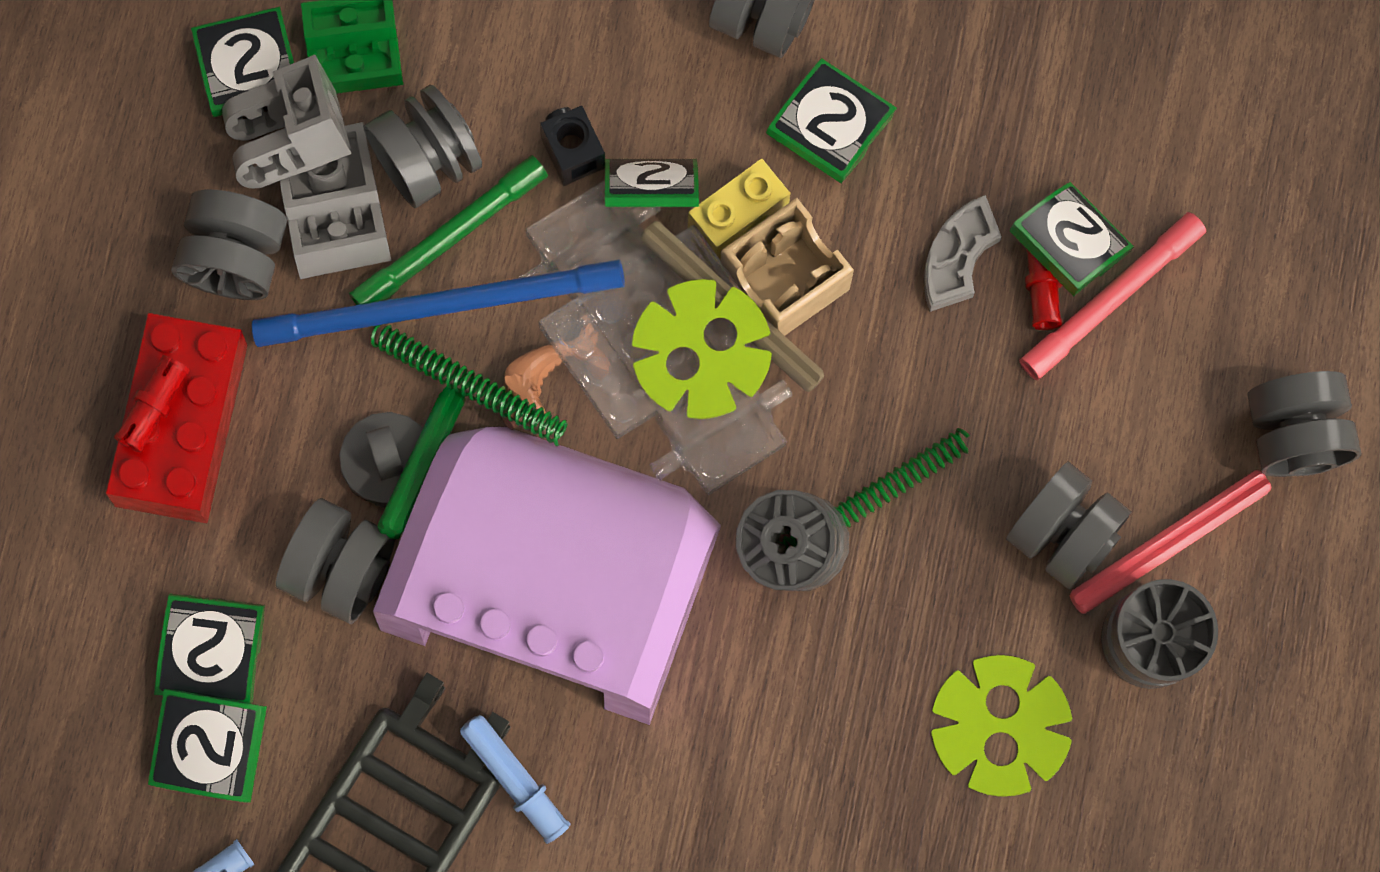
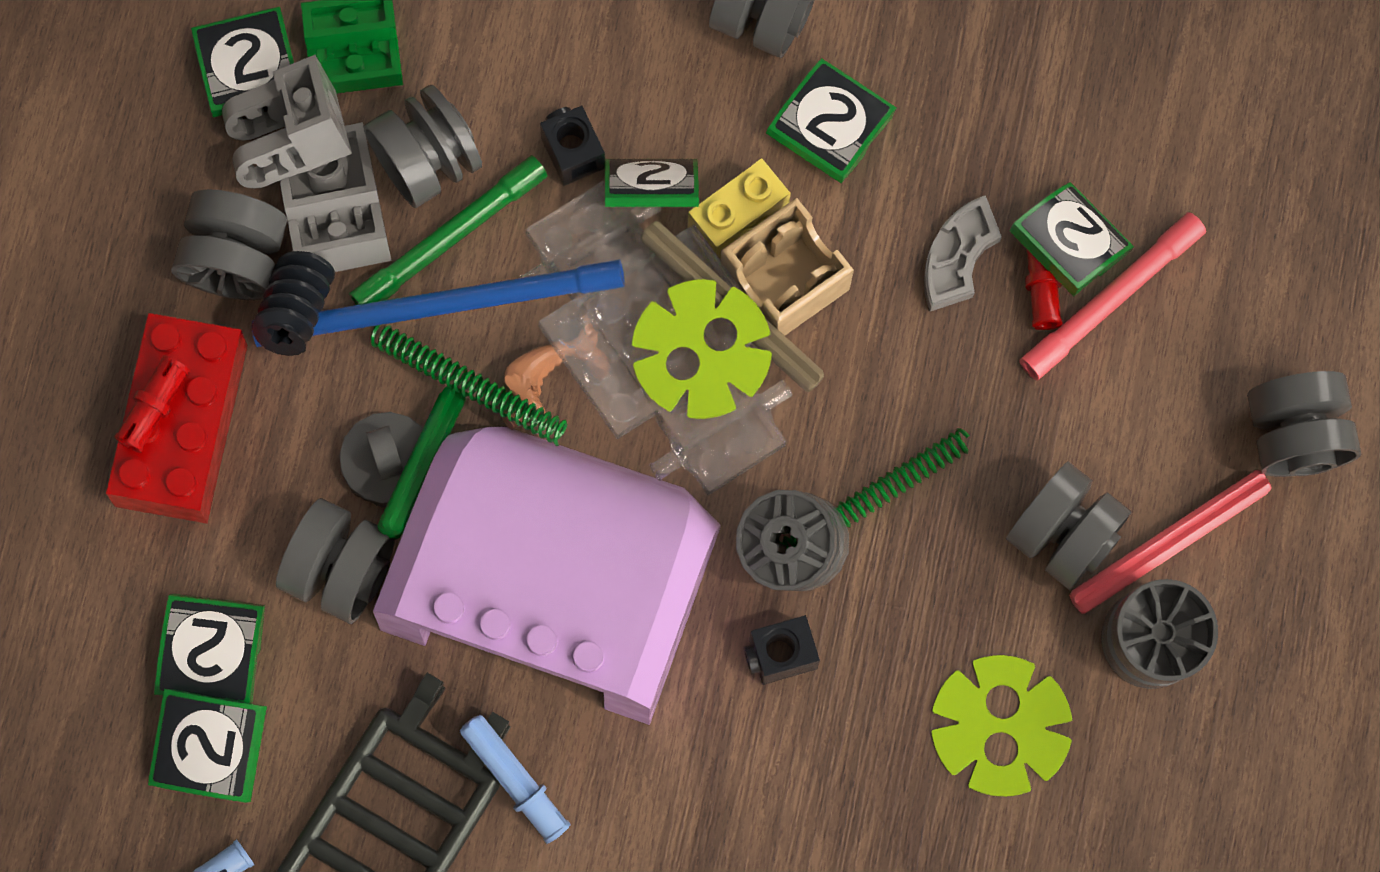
(293, 302): none -> black piece
(797, 635): none -> black brick

